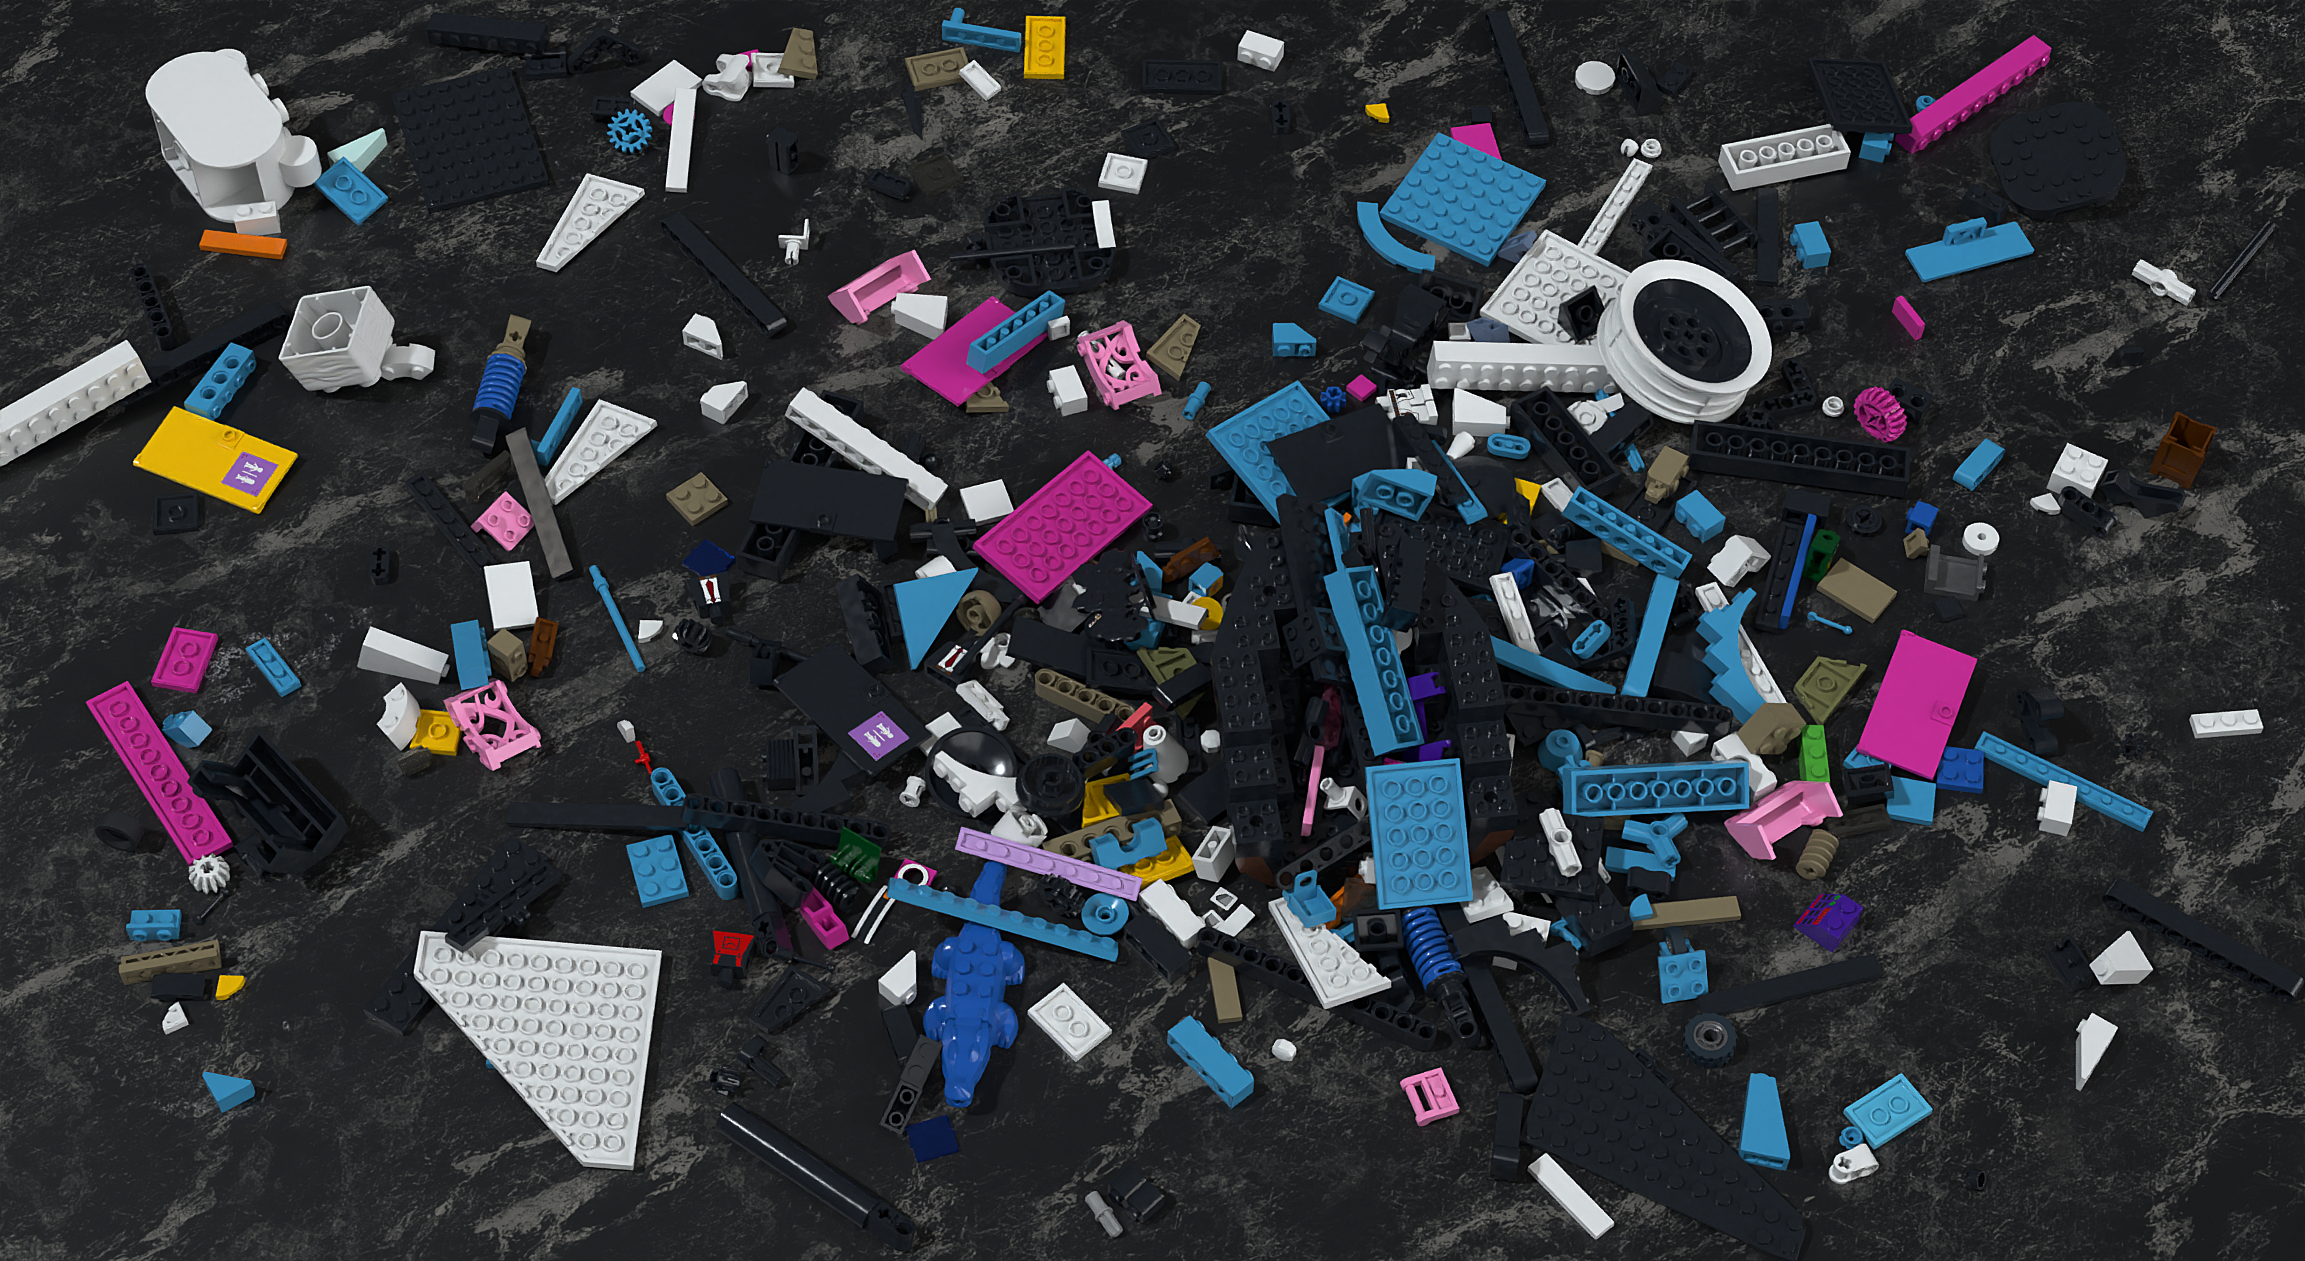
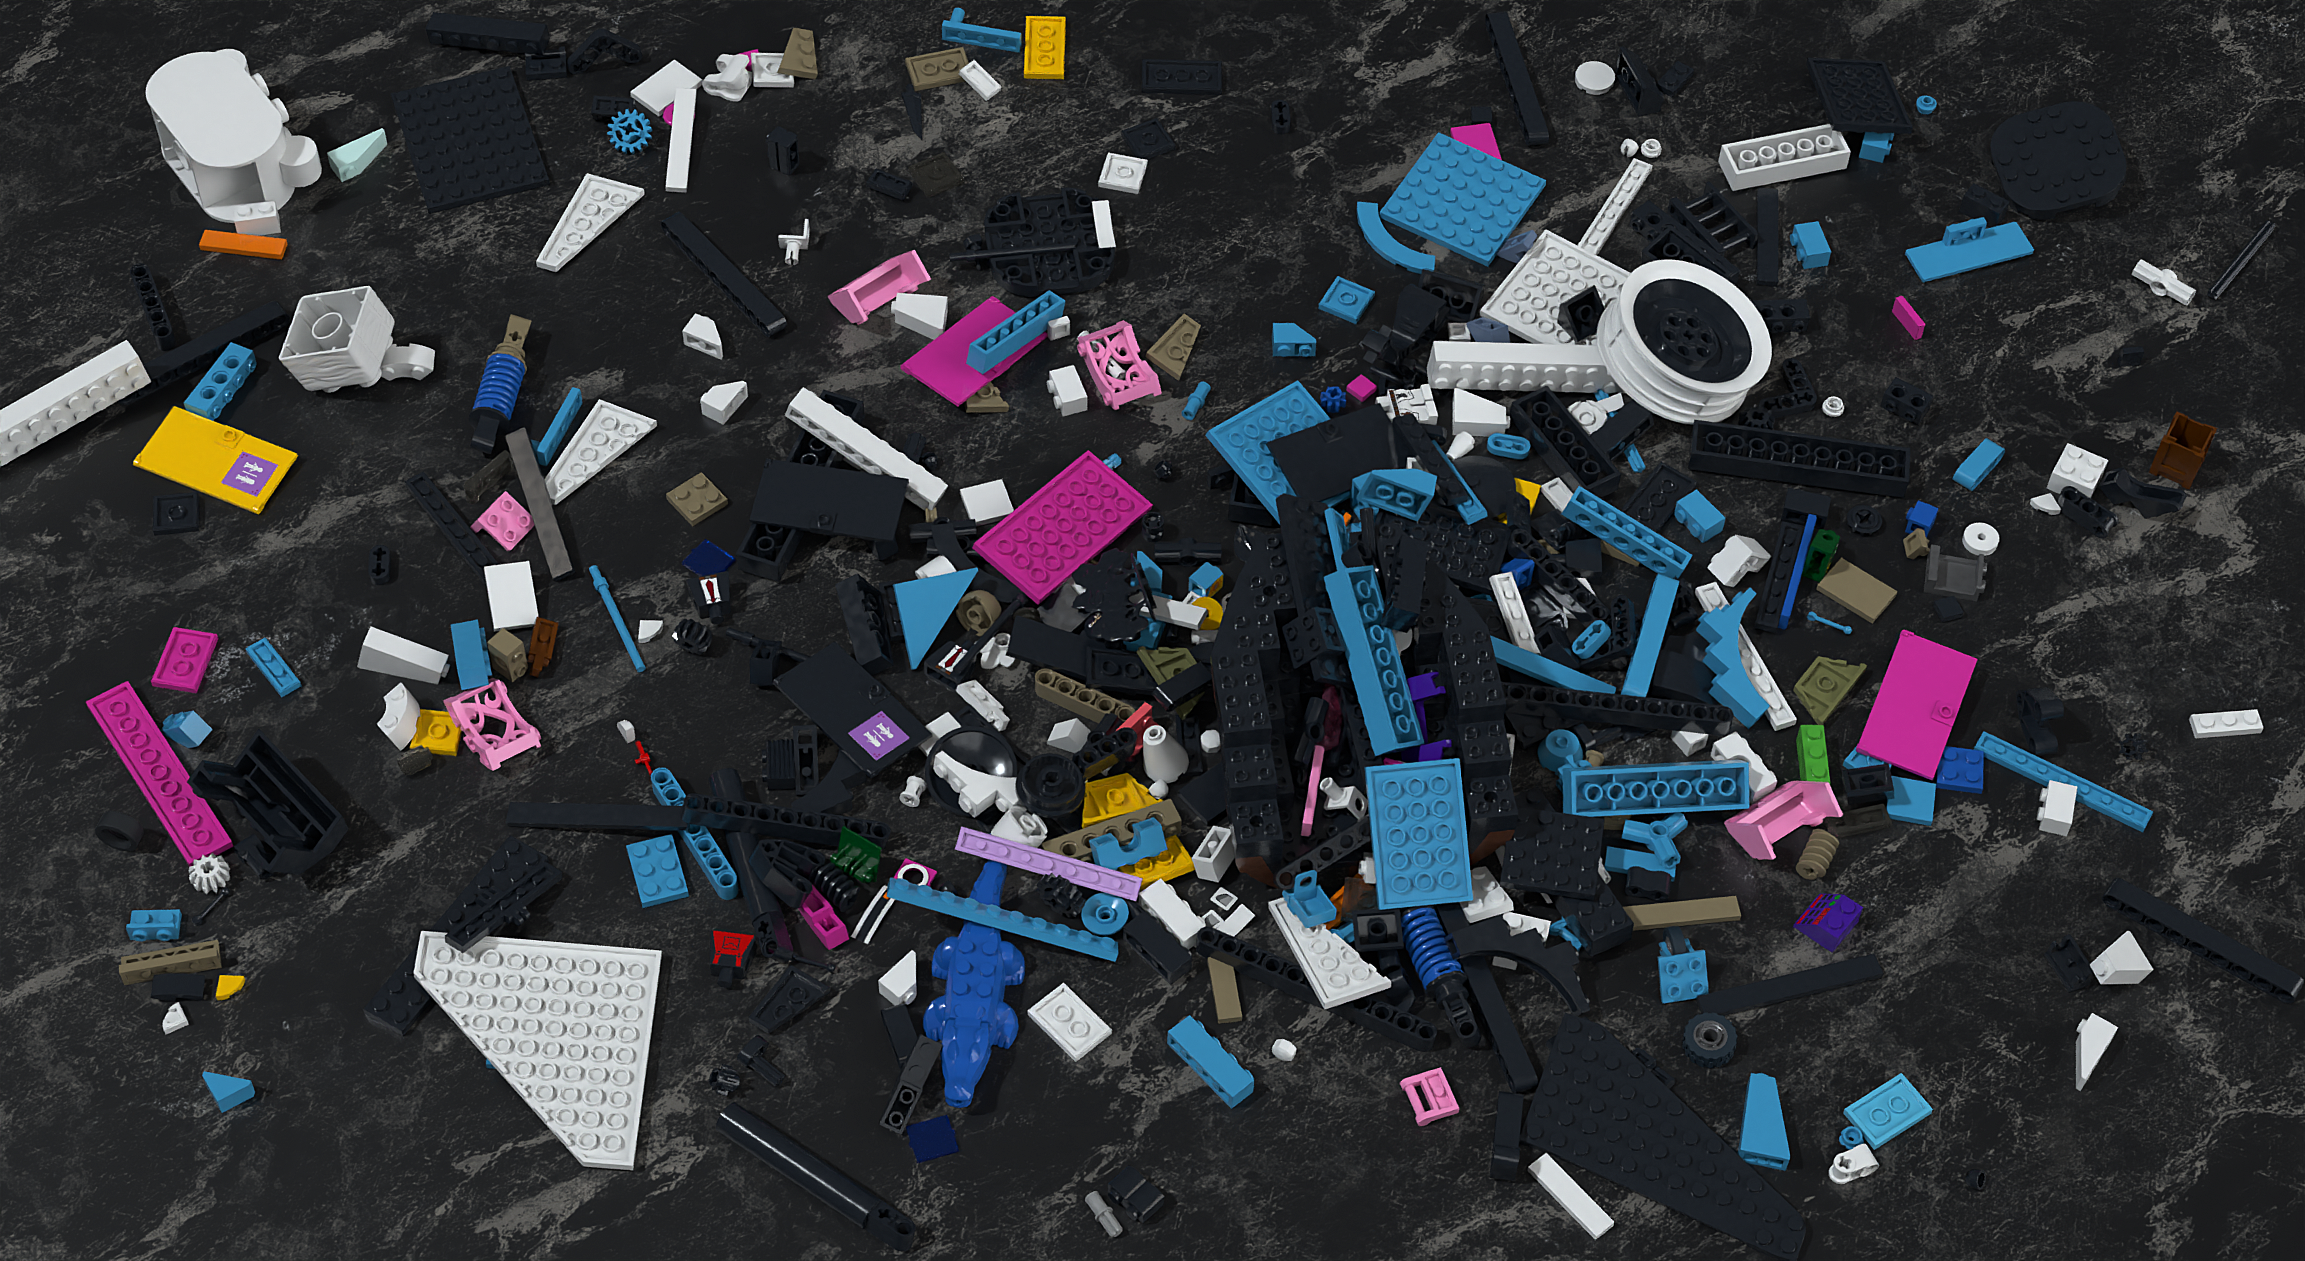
(350, 191): dark azure tile -> none
(1133, 797): black tile -> none
(1137, 765): dark azure tile -> none
(1190, 559): reddish brown hinge -> none
(1260, 50): white brick -> none
(1378, 112): yellow tile -> none
(1560, 842): white piece -> none
(1640, 908): dark azure tile -> none
(1665, 474): dark tan hinge -> none
(1771, 728): dark tan brick -> none
(1880, 414): dark pink gear -> none
(1975, 93): dark pink brick -> none

